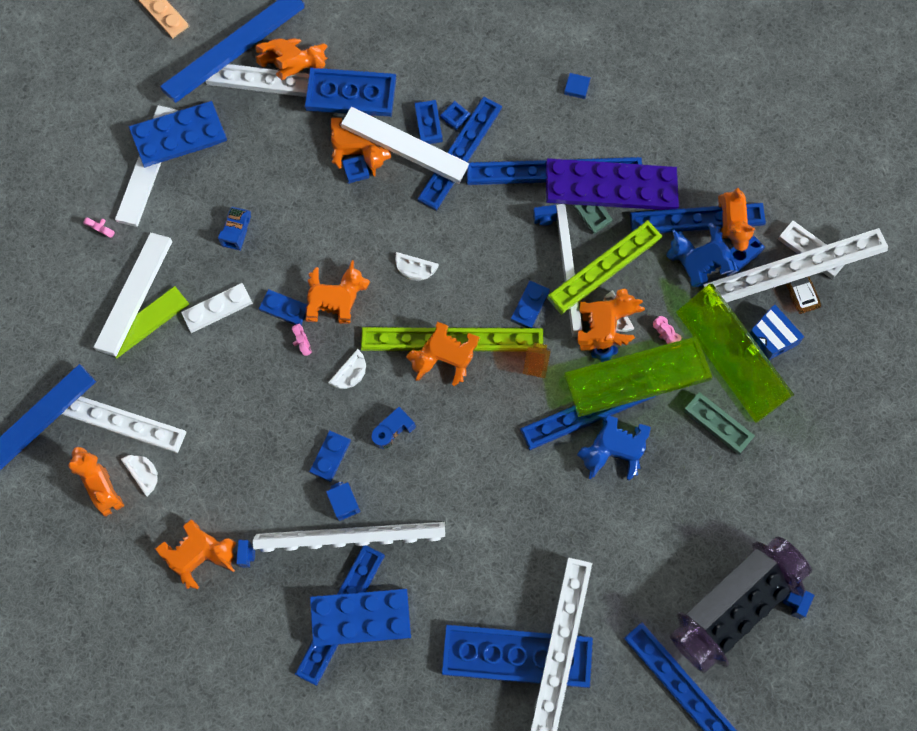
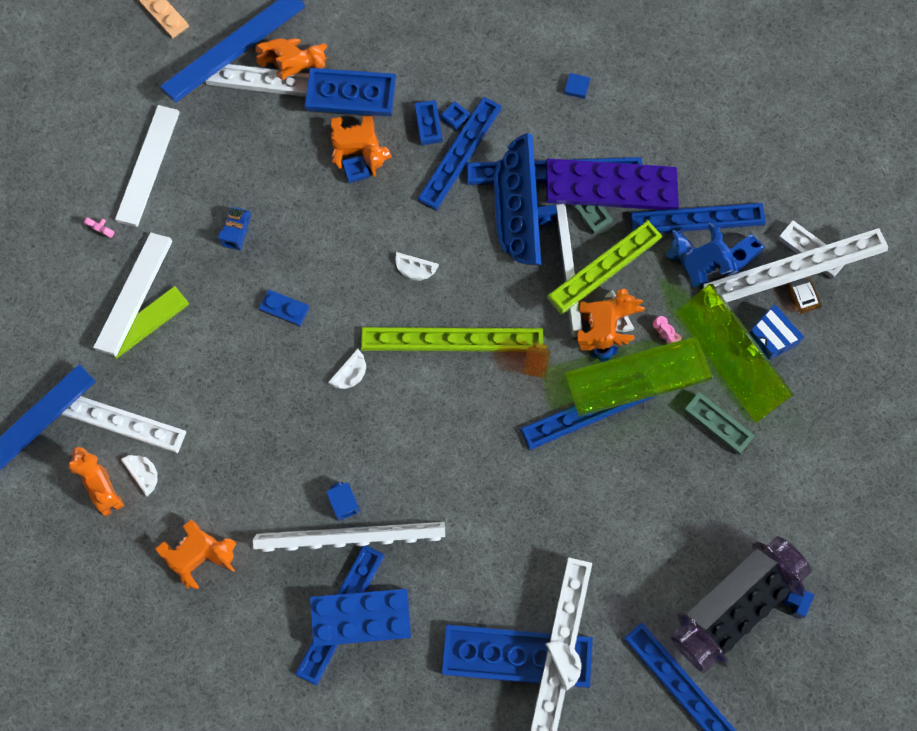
(177, 134): blue plate -> none
(216, 307): white plate -> none
(245, 553): blue plate -> none
(301, 340): bright pink piece -> none
(330, 456): blue plate -> none
(334, 298): orange animal -> none
(391, 427): blue leg -> none
(405, 145): white tile -> none
(445, 349): orange animal -> none
(517, 202): none -> blue plate
(530, 305): blue plate -> none
(566, 662): none -> white tile
(616, 444): blue animal -> none
(735, 219): orange animal -> none

